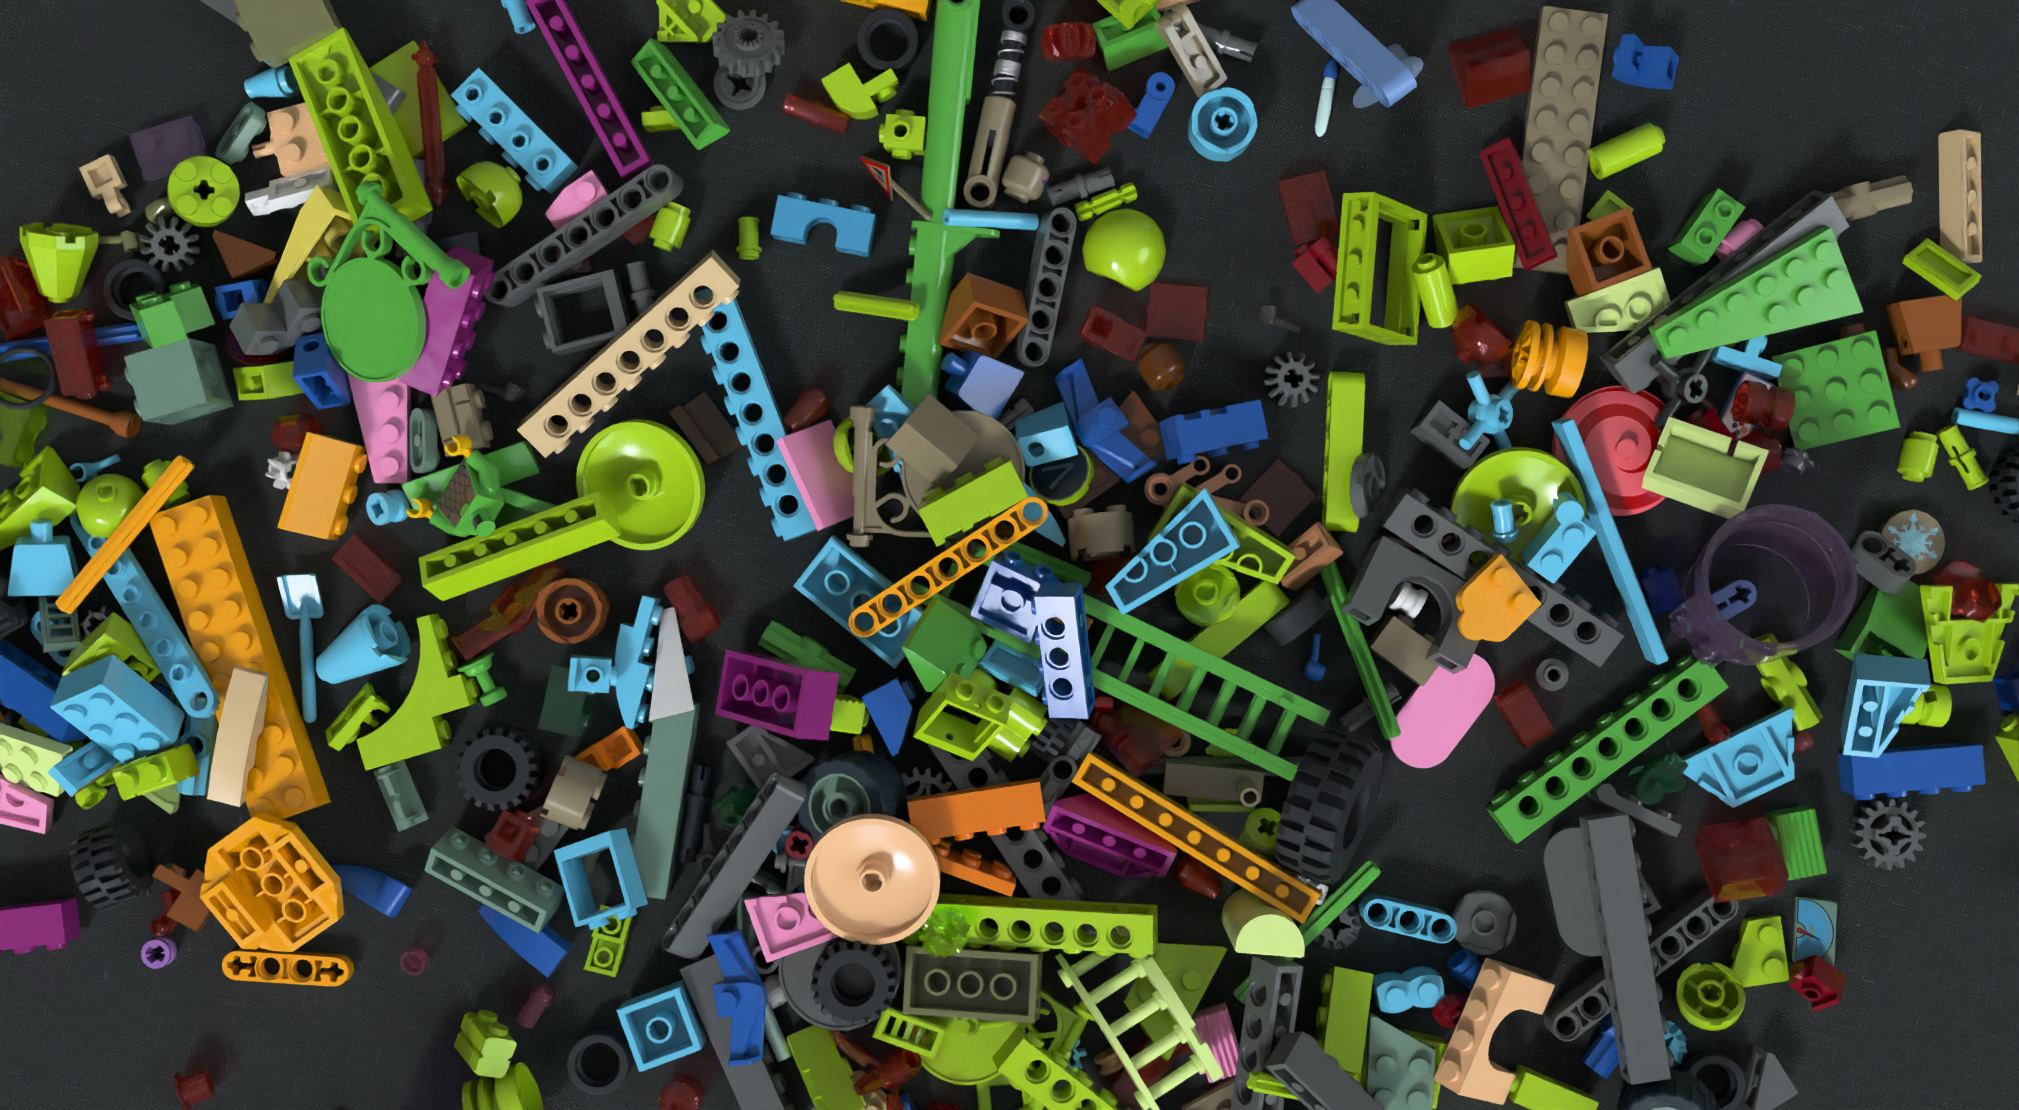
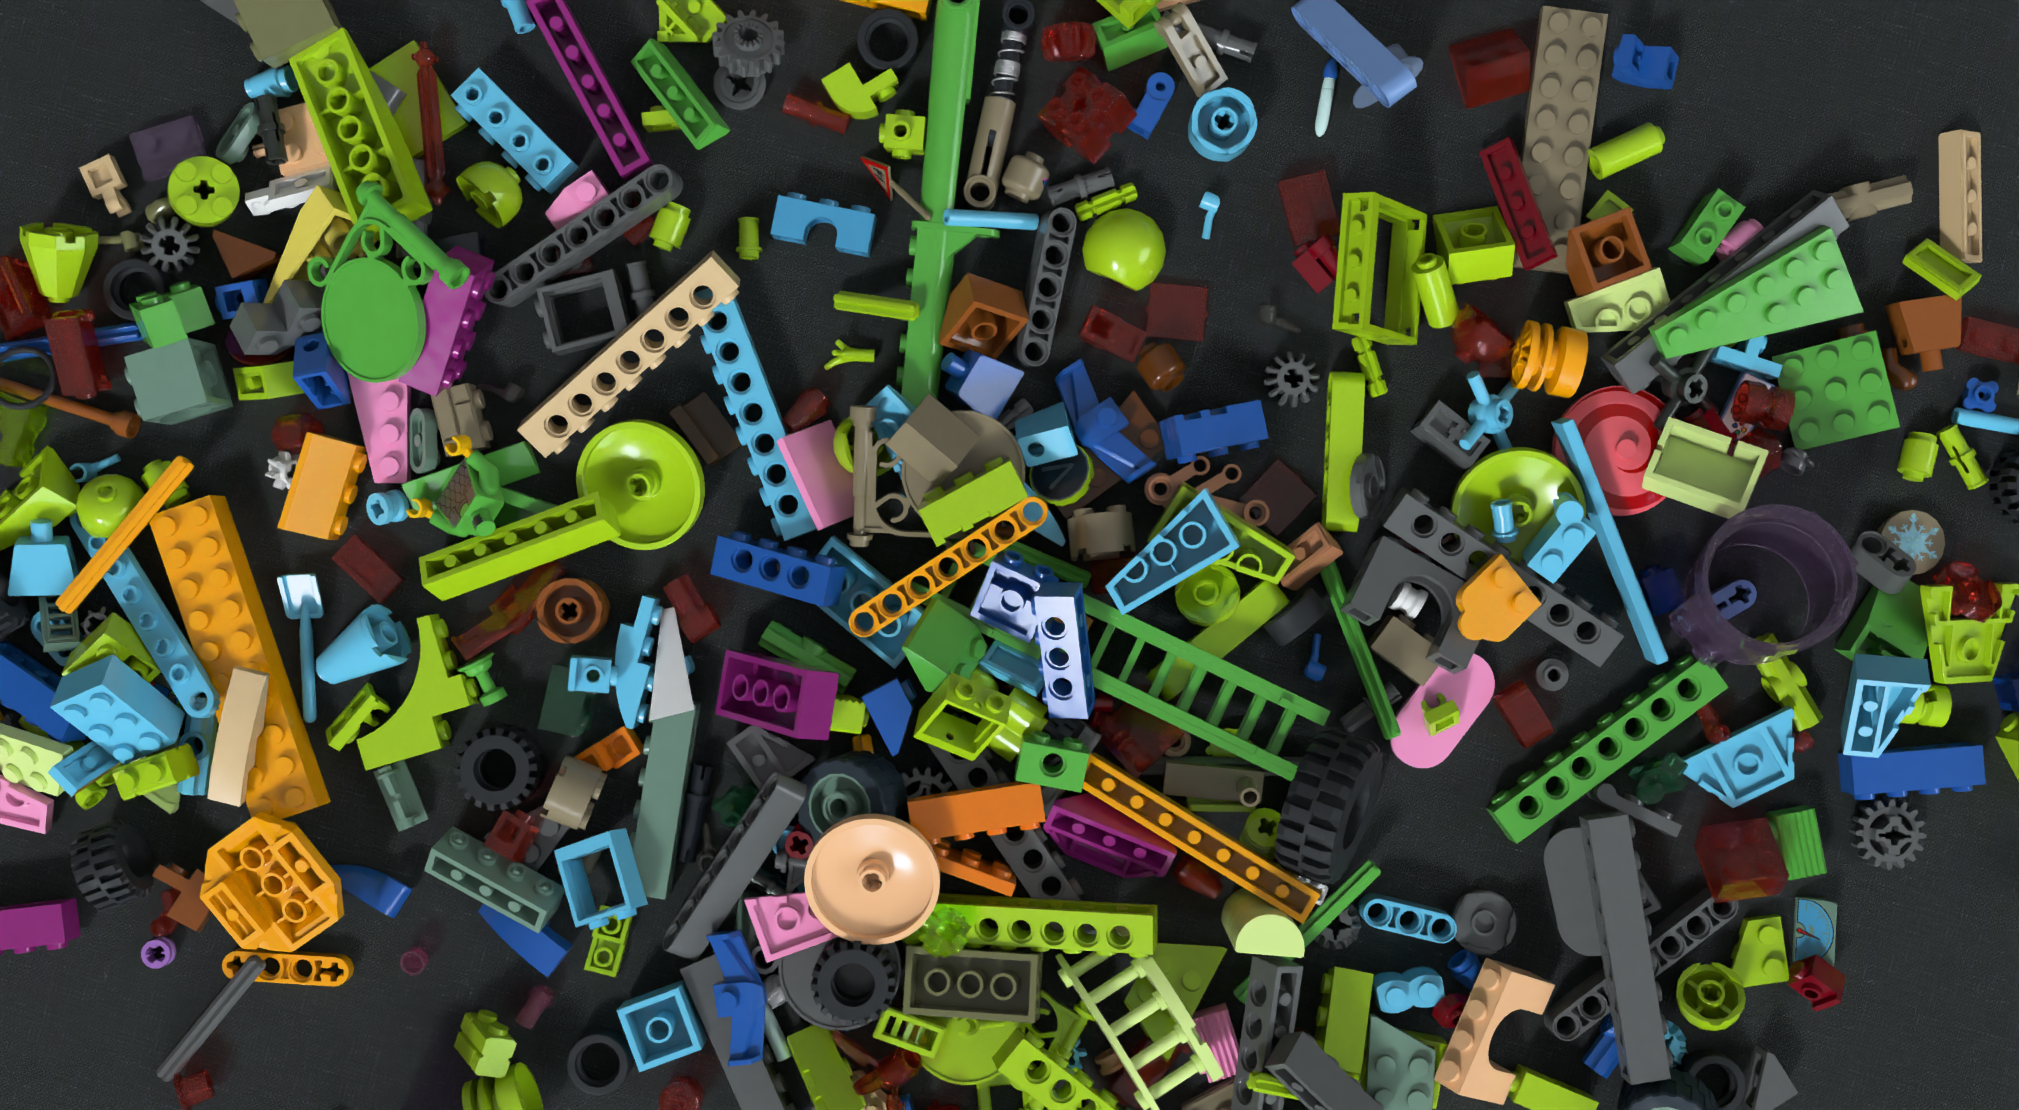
(211, 1018): none -> dark grey axle
(271, 129): none -> pearl dark grey pin
(733, 563): none -> blue brick
(849, 354): none -> lime bar
(1066, 775): none -> bright green brick
(1210, 203): none -> medium azure hand
(1369, 366): none -> lime axle
(1441, 717): none -> lime tile

